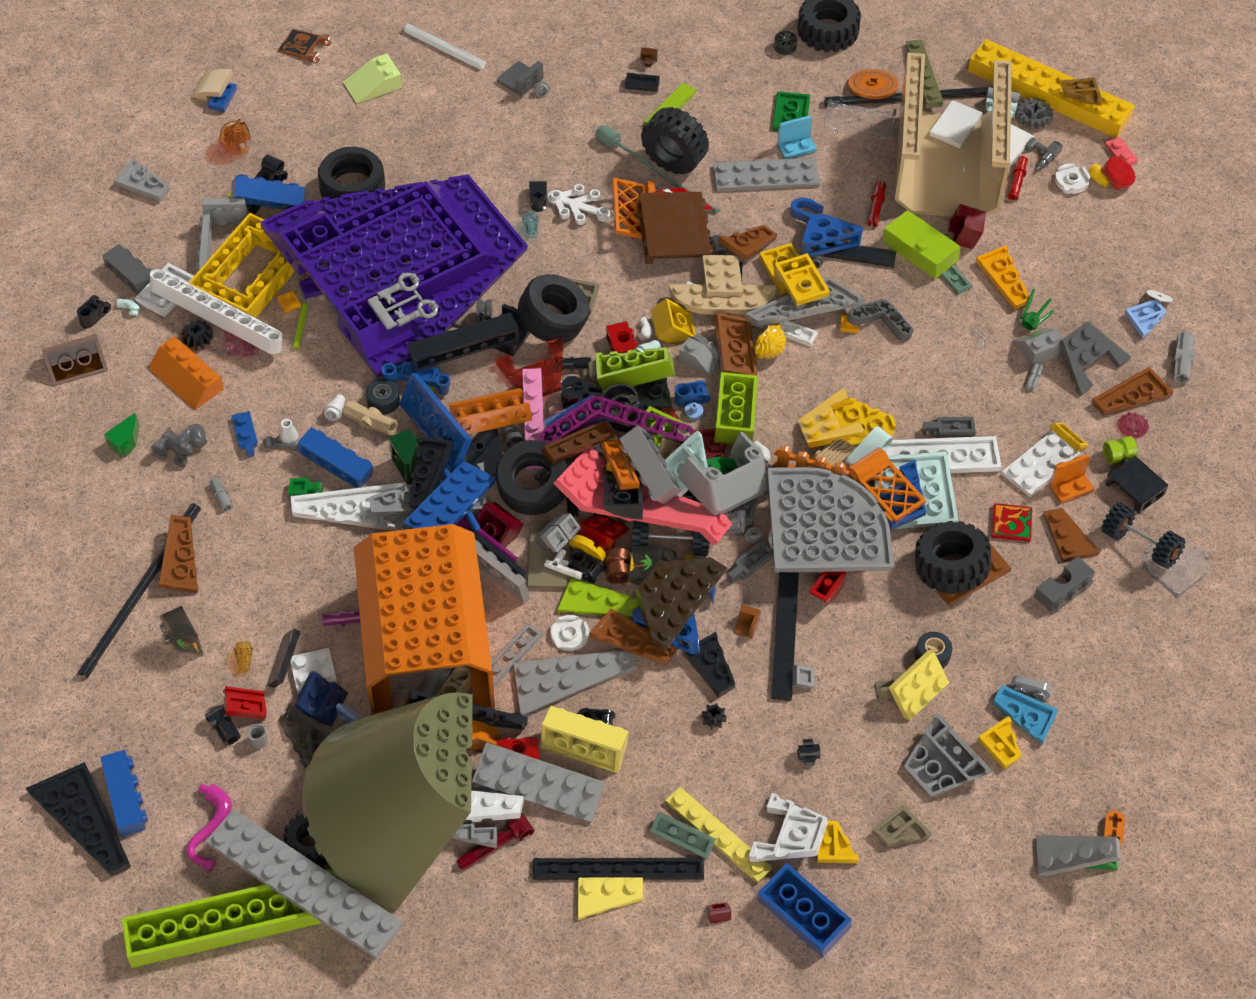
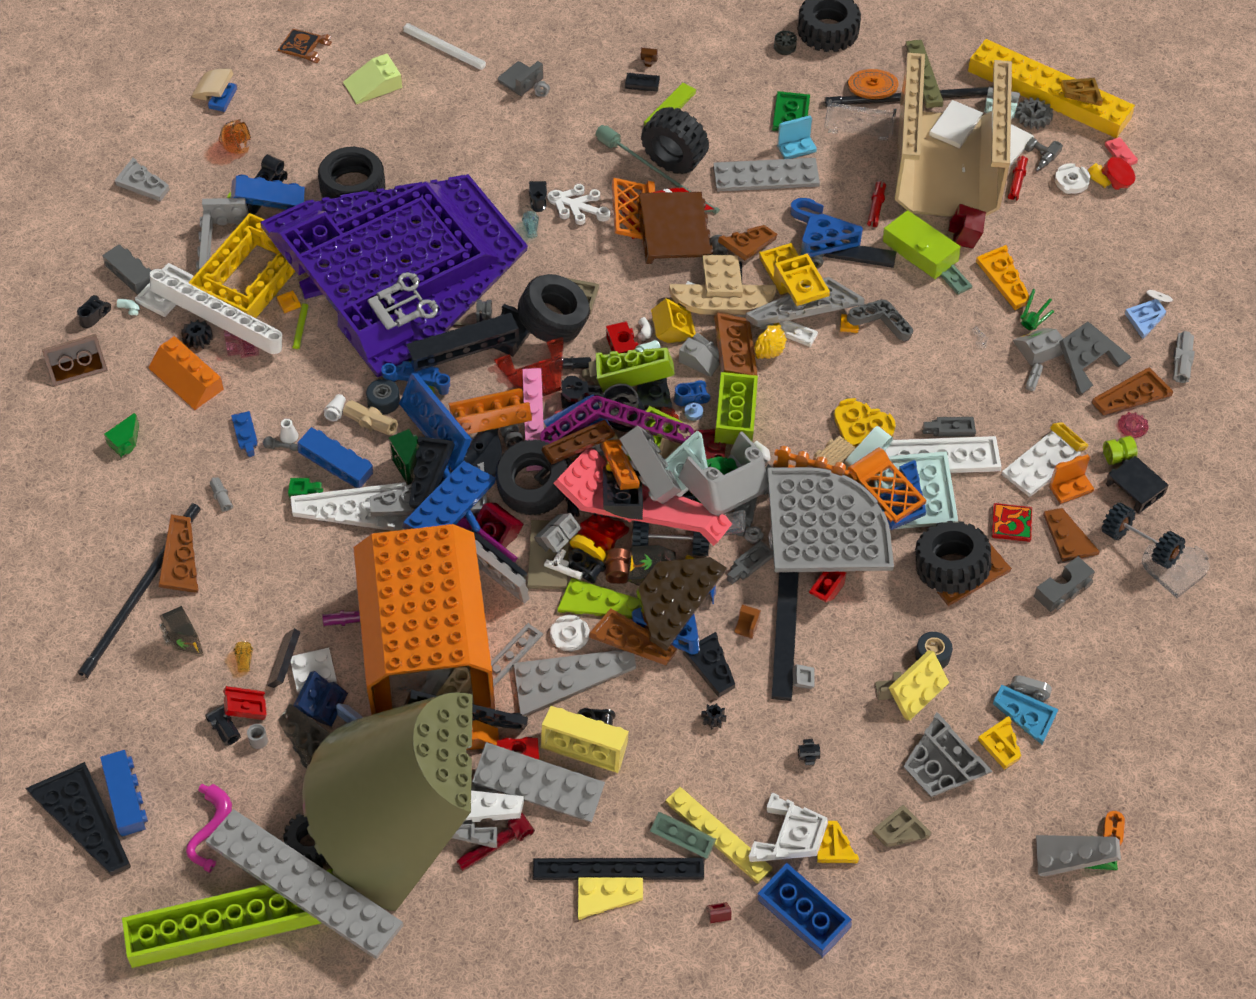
(181, 444): dark grey animal -> none
(821, 425): yellow wing -> none

